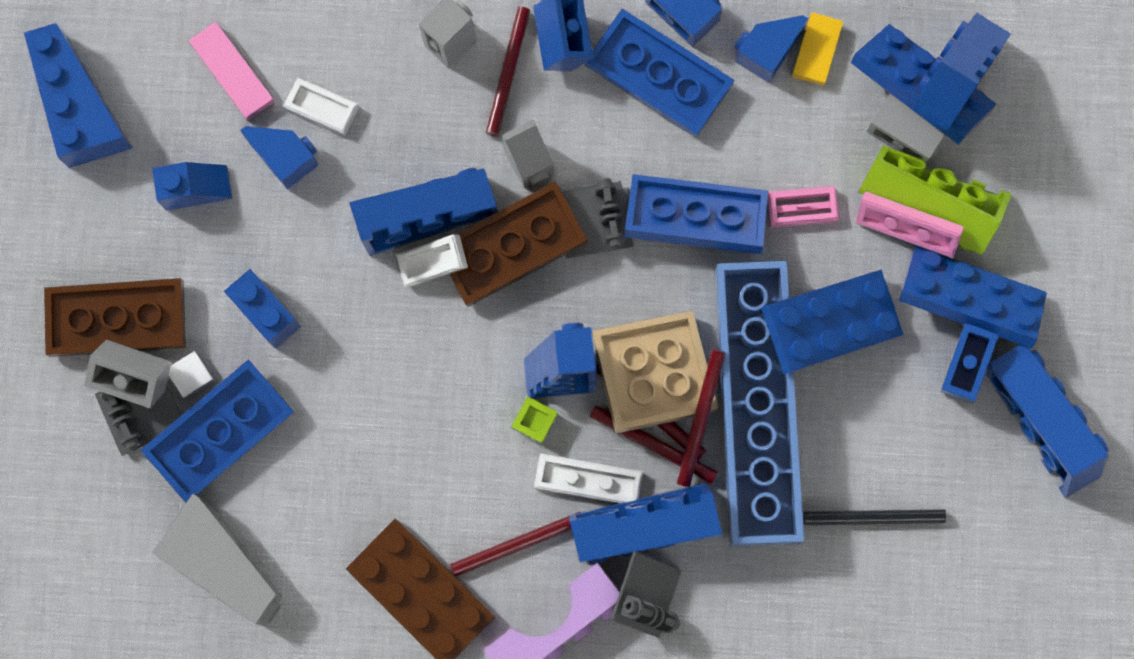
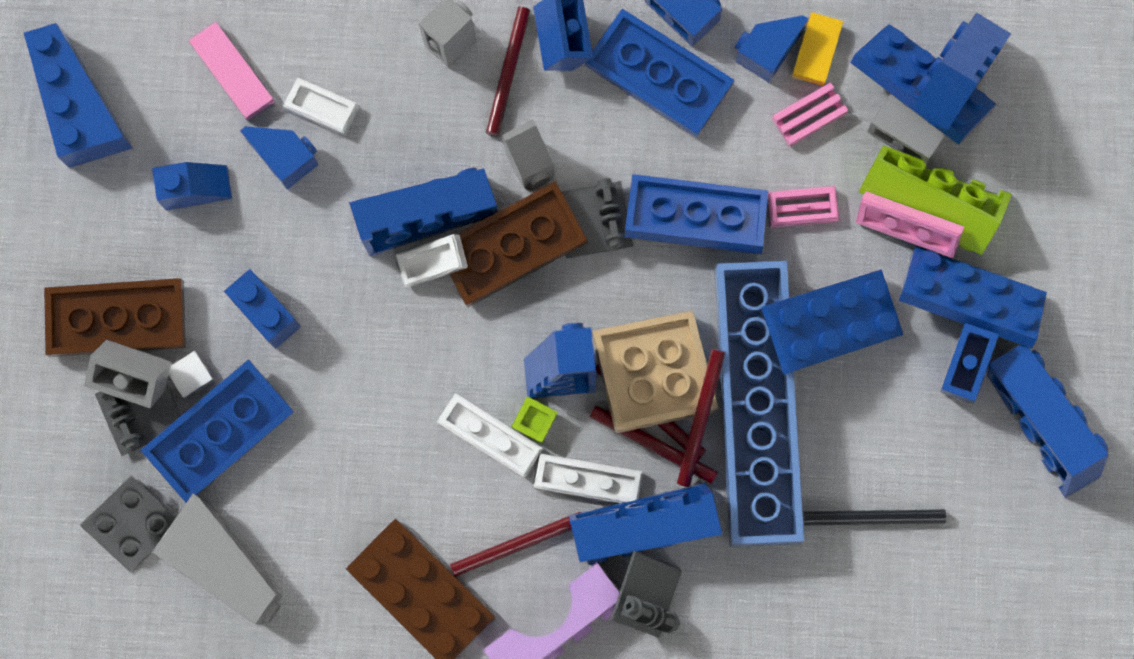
(129, 523): none -> dark grey hinge
(490, 435): none -> white tile
(834, 100): none -> bright pink tile

